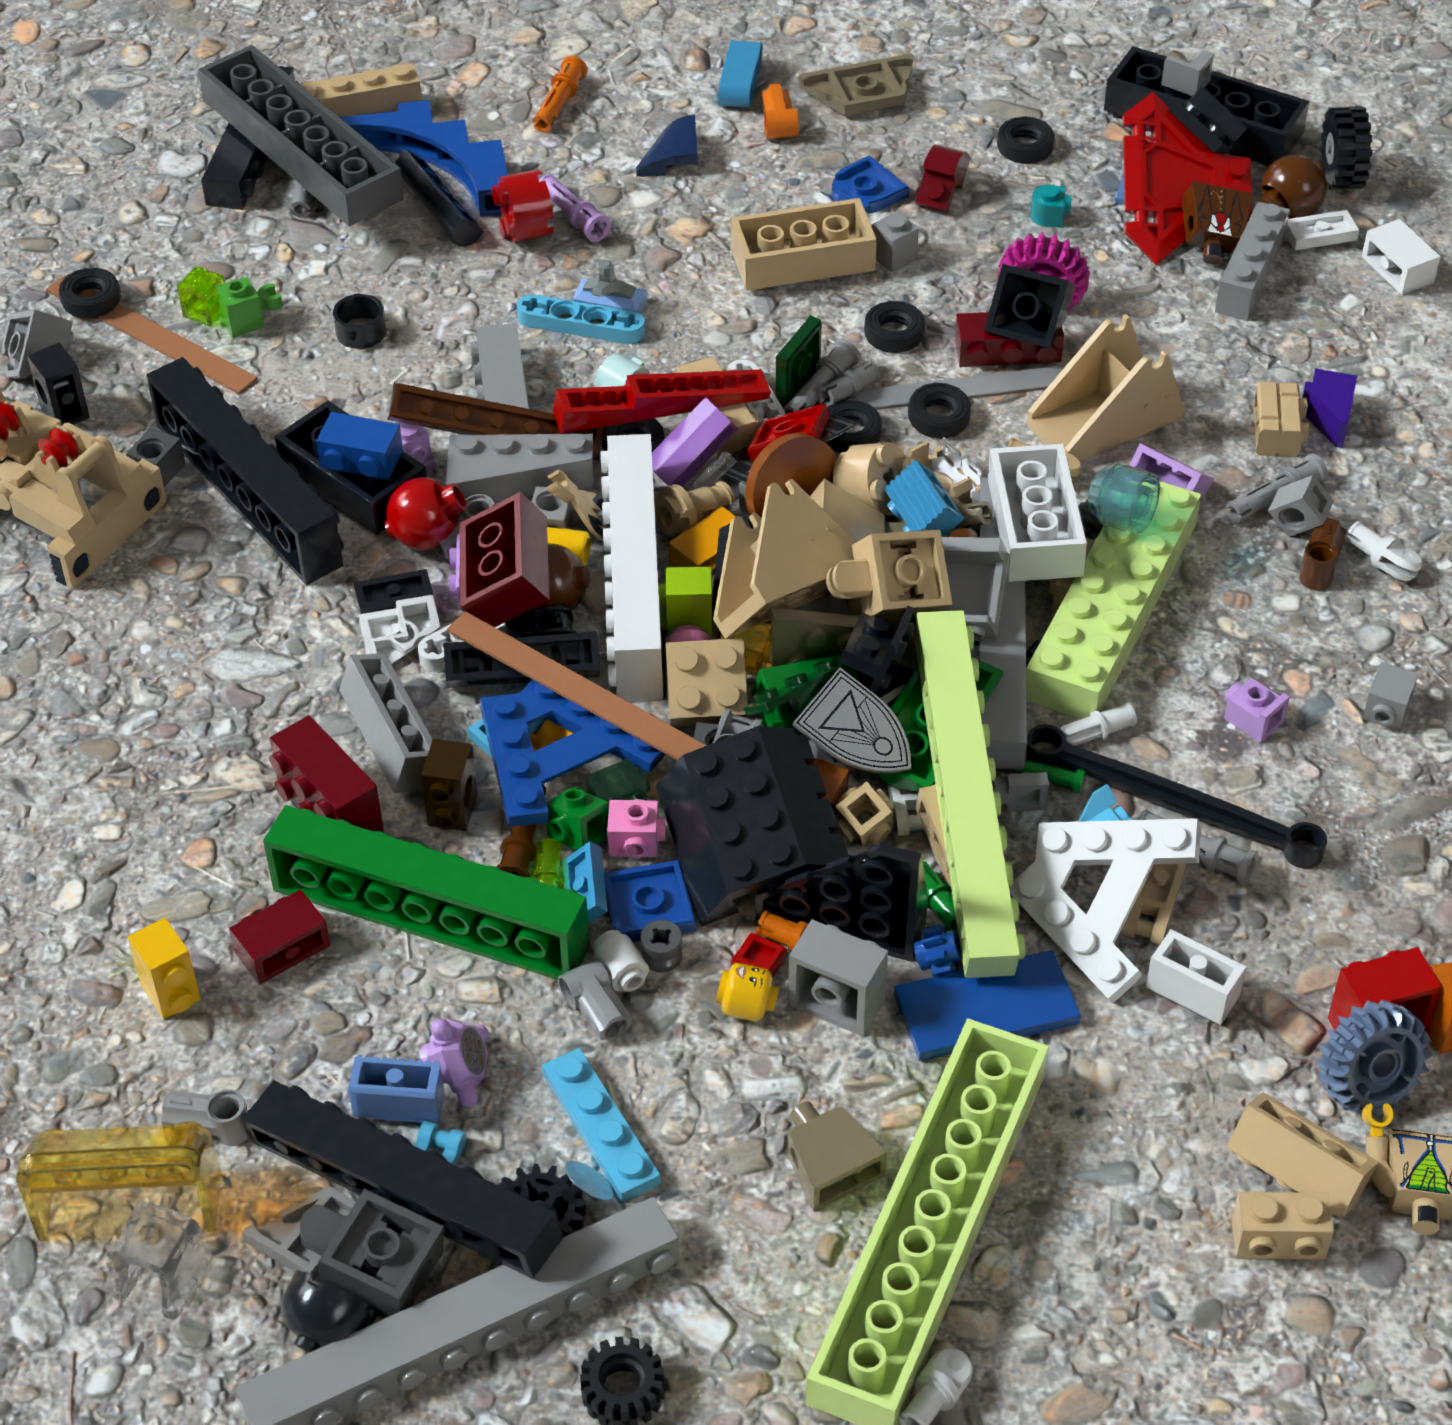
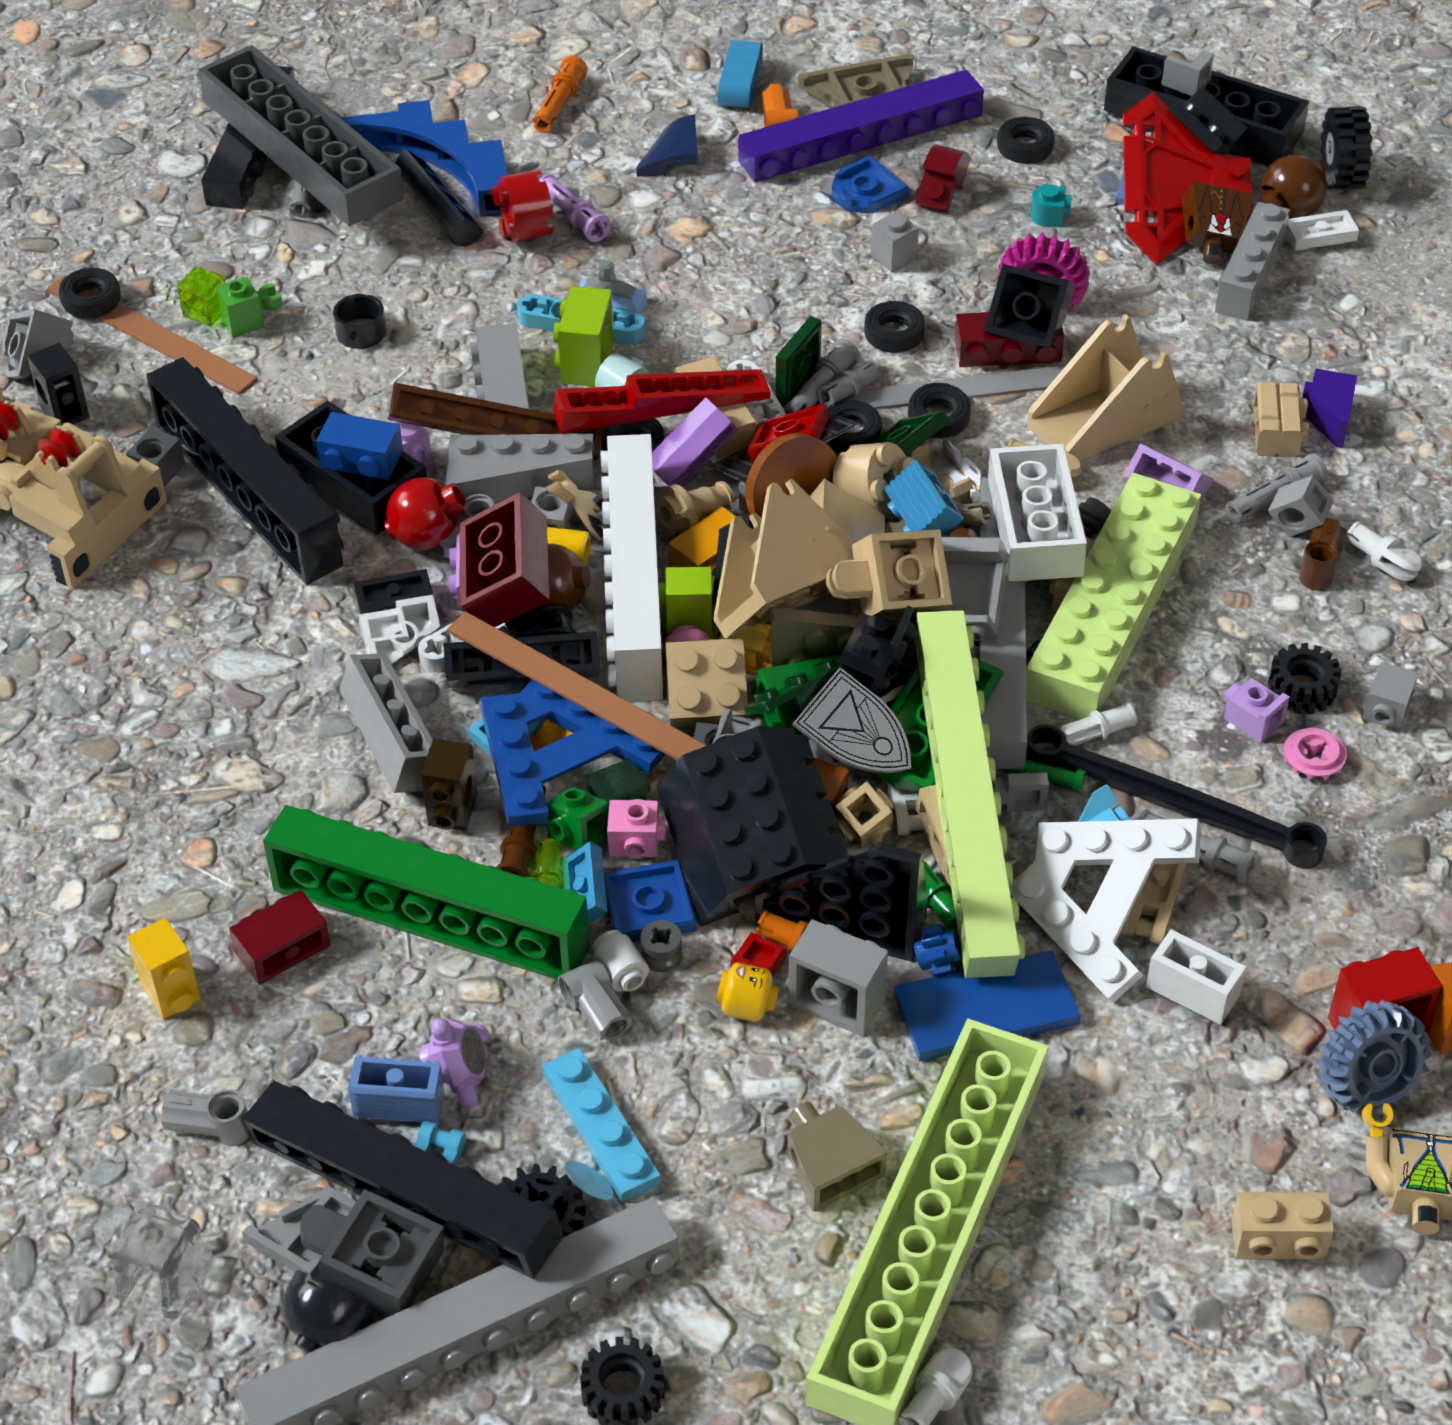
(118, 1160): clear yellow windscreen -> none
(322, 777): dark red brick -> none
(368, 91): tan brick -> none
(583, 334): none -> lime brick
(711, 472): clear plate -> none
(803, 244): tan brick -> none
(860, 125): none -> dark purple brick
(913, 431): none -> dark green tile
(1124, 497): clear light blue piece -> none
(1300, 1153): tan brick -> none
(1309, 663): none -> black tyre
(1312, 742): none -> bright pink gear
(1400, 256): white brick -> none

